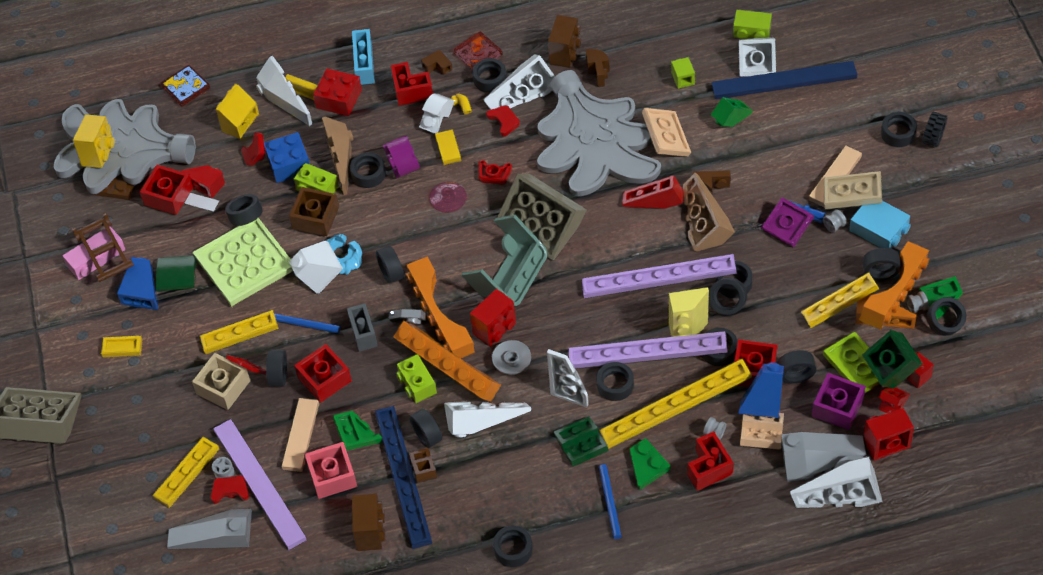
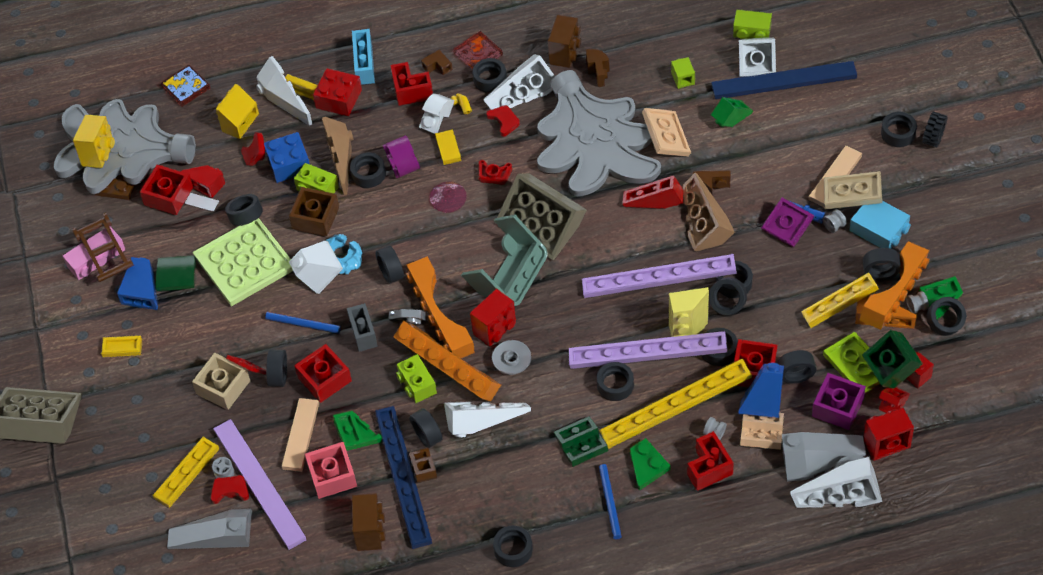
(239, 332): yellow tile -> none
(565, 379): white wedge -> none

